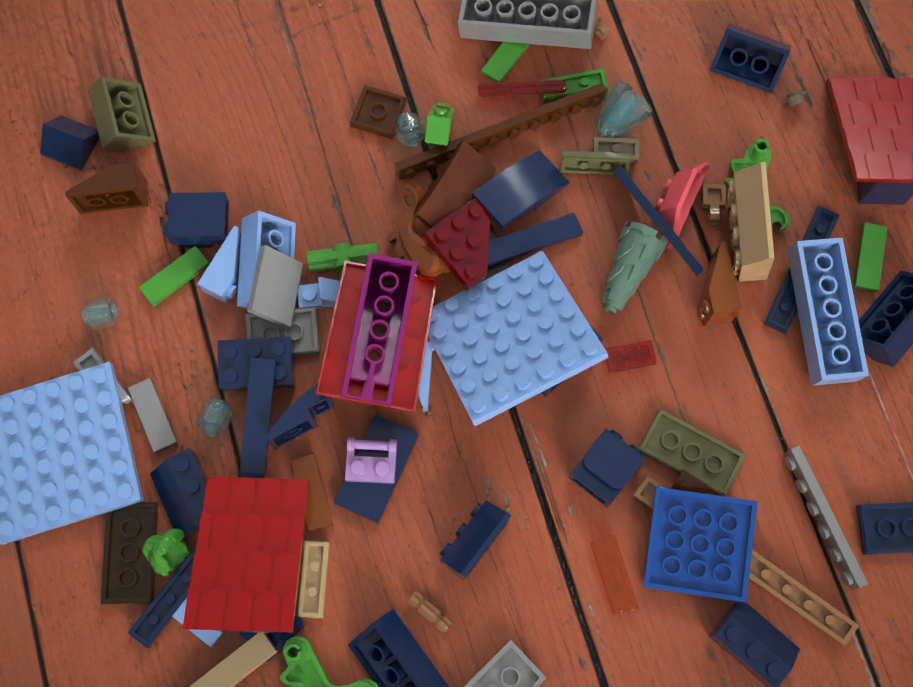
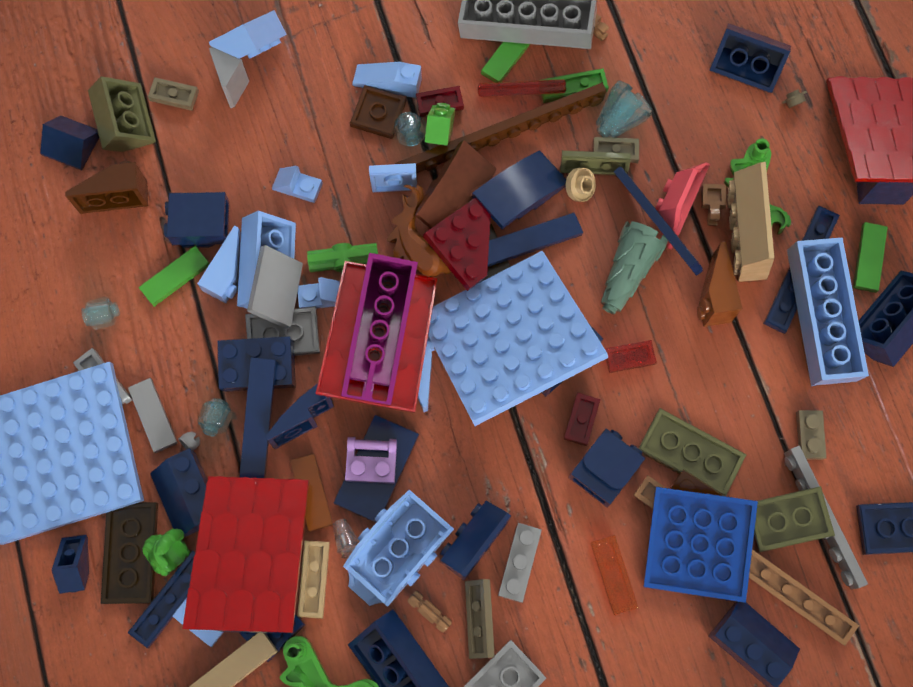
(71, 564): none -> dark blue slope
(173, 93): none -> dark tan plate
(188, 441): none -> light grey hinge
(231, 75): none -> light grey slope
(251, 37): none -> light blue slope
(296, 184): none -> light blue slope
(344, 538): none -> clear cone
(392, 77): none -> light blue slope
(392, 177): none -> light blue tile
(395, 549): none -> light blue slope
(449, 95): none -> dark red plate
(479, 619): none -> dark tan plate
(519, 562): none -> light grey plate
(580, 184): none -> tan plate
(582, 419): none -> dark red plate
(792, 519): none -> olive tile
(811, 434): none -> dark tan plate

